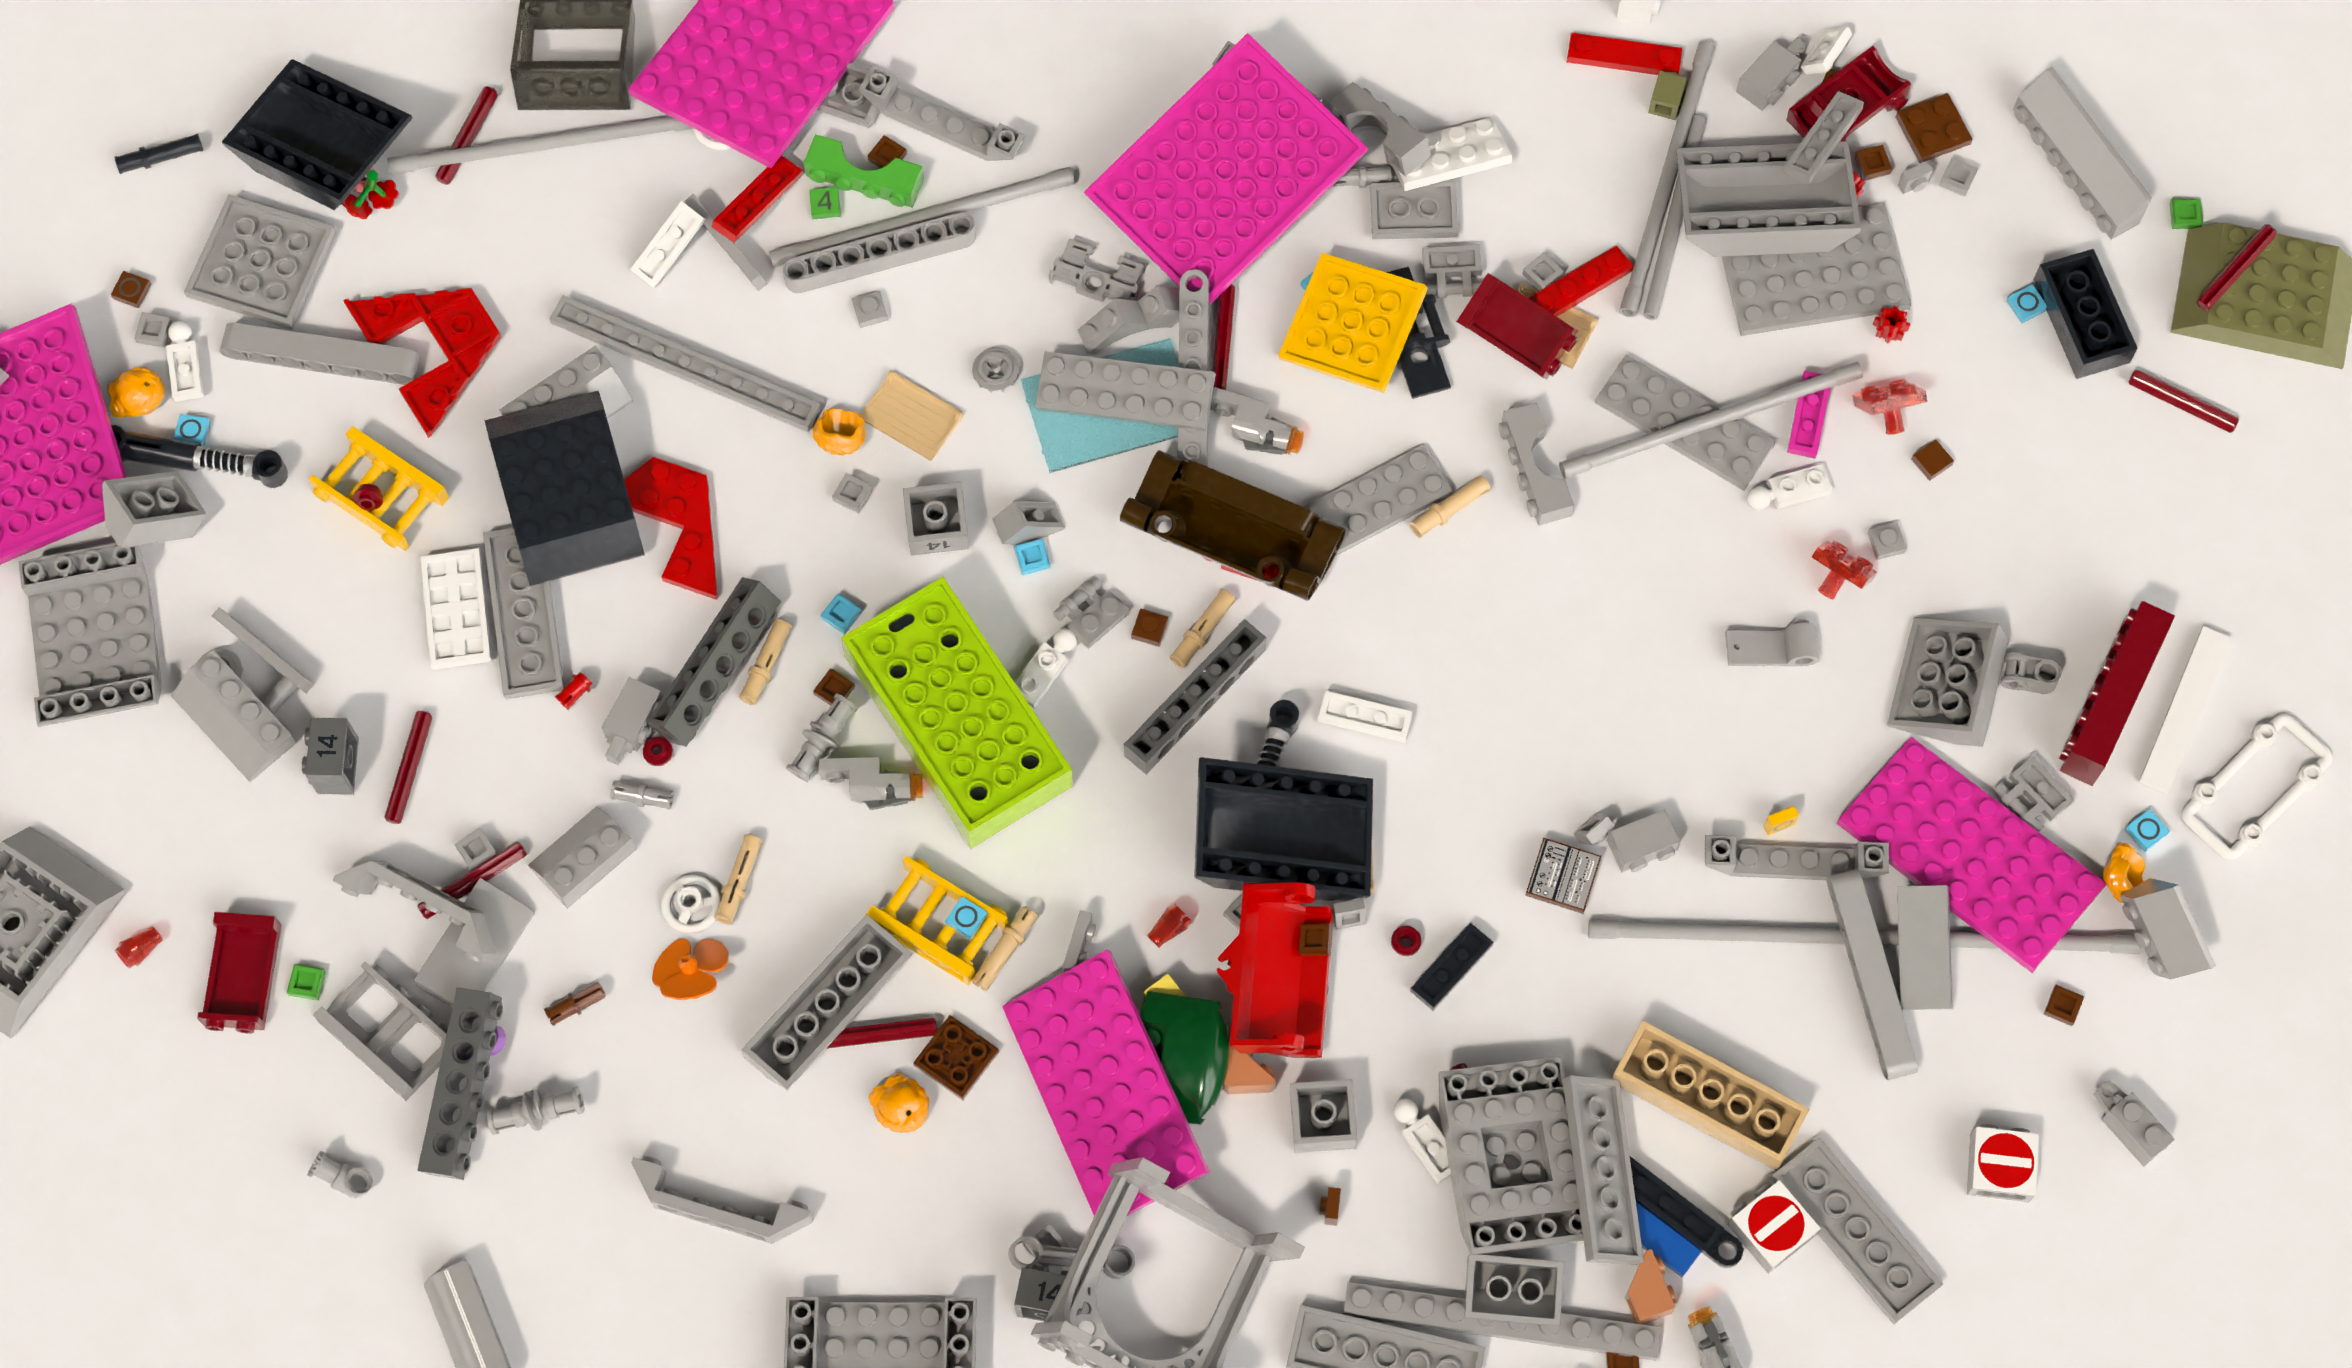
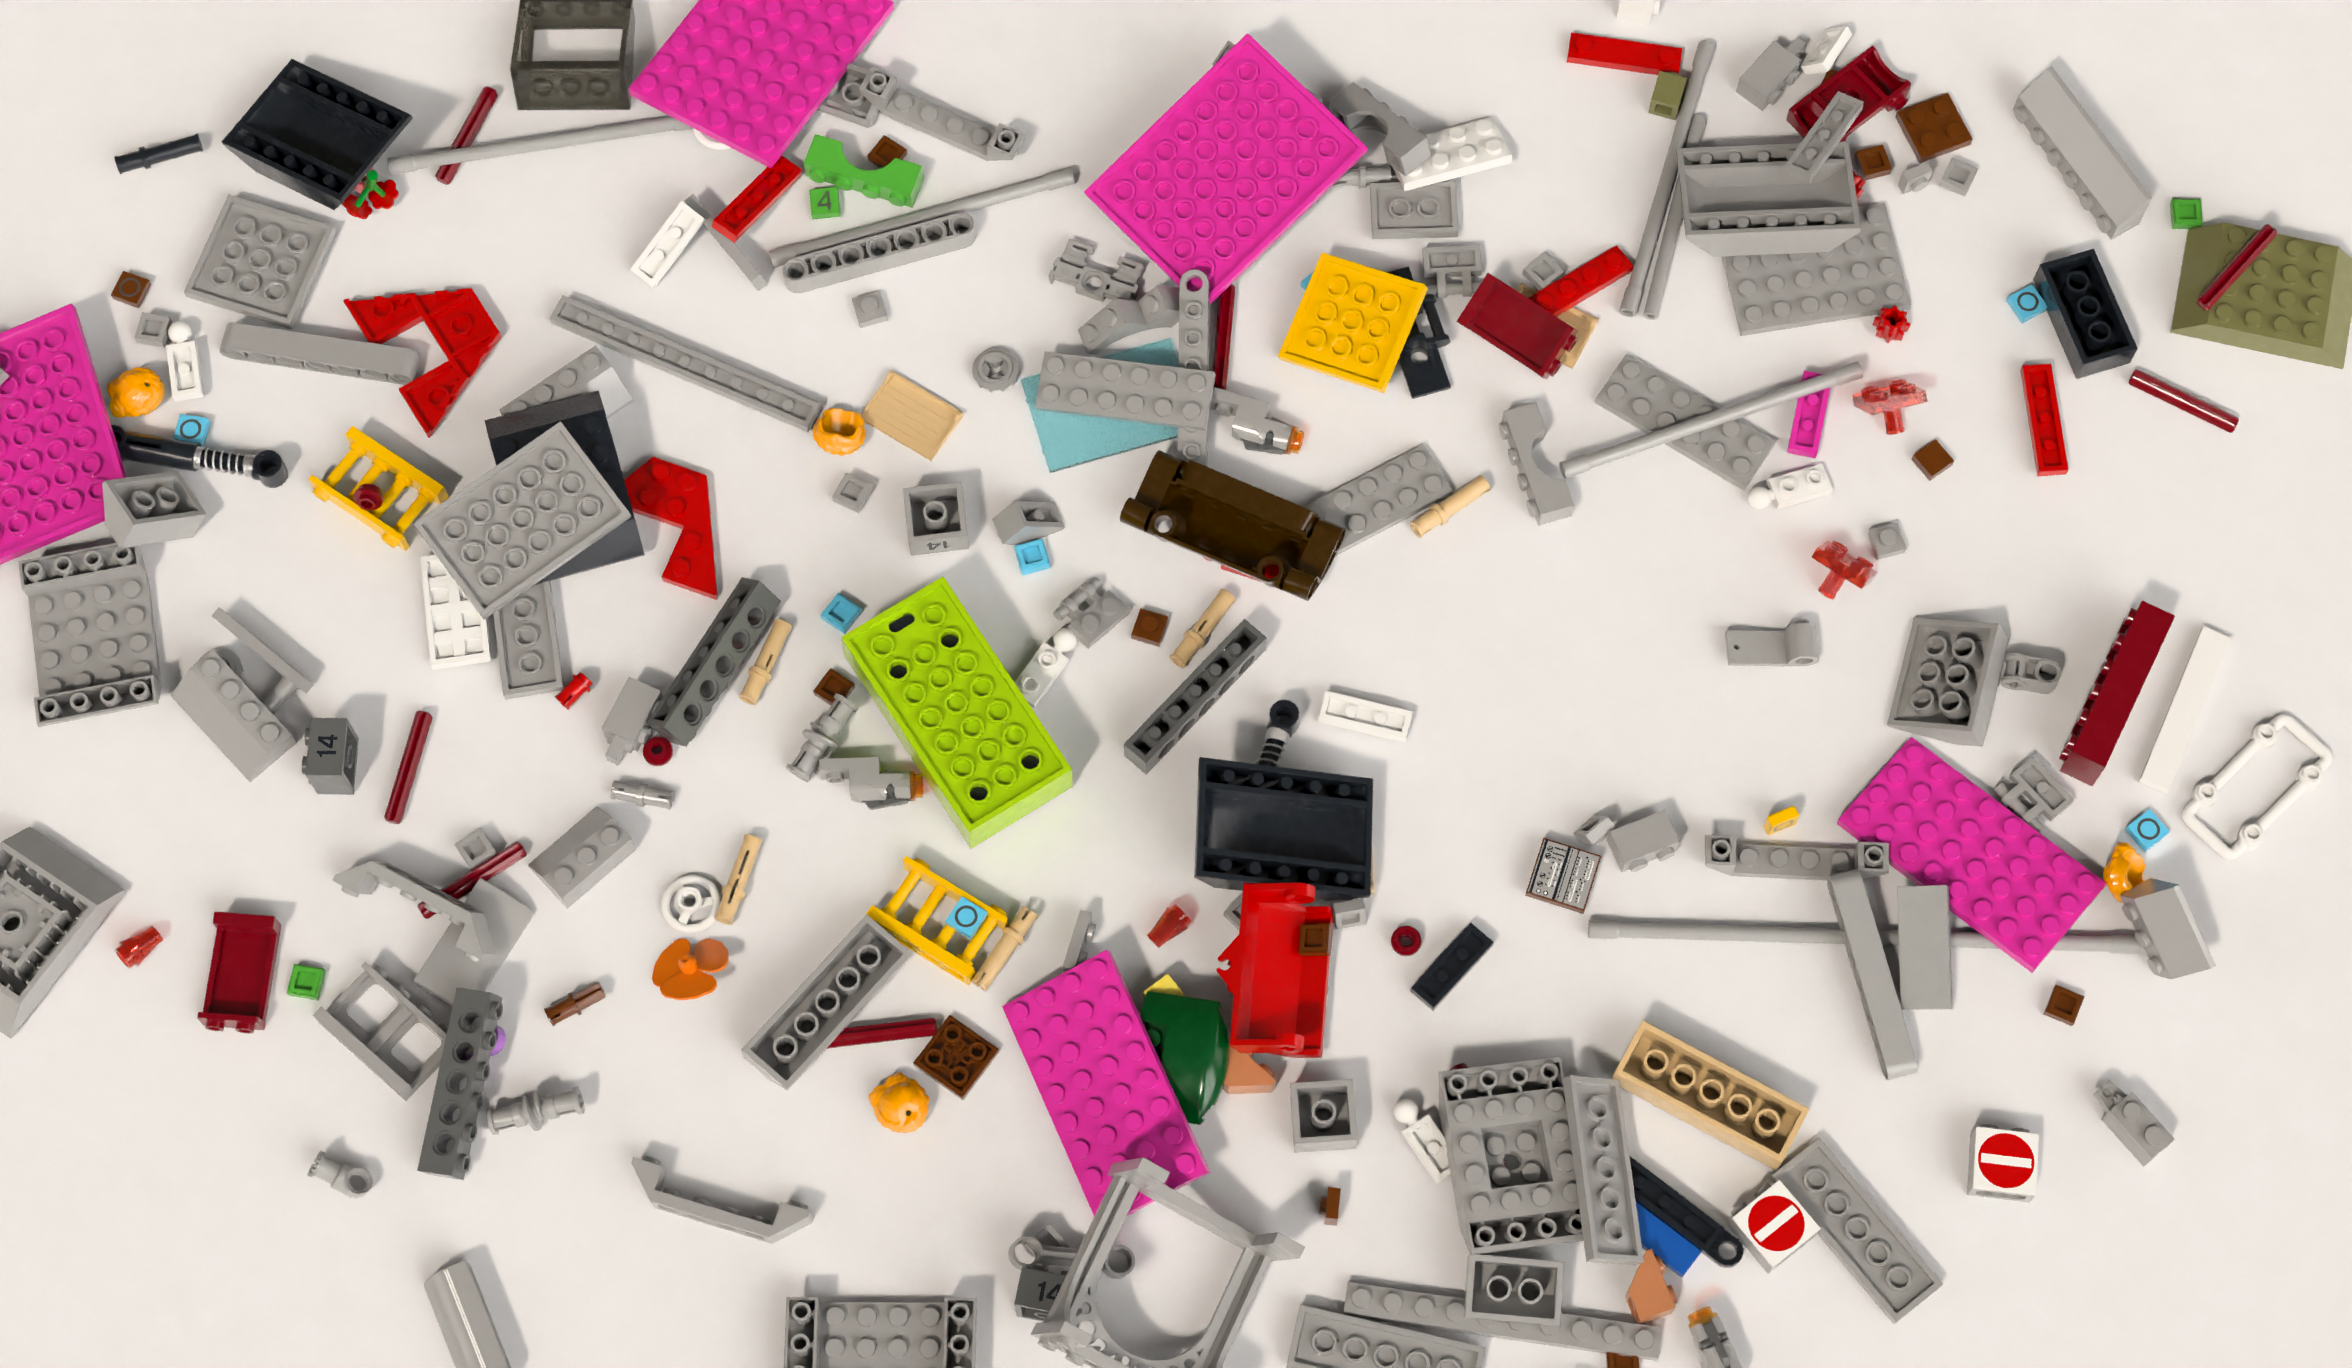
(522, 520): none -> light grey plate
(2044, 420): none -> red plate

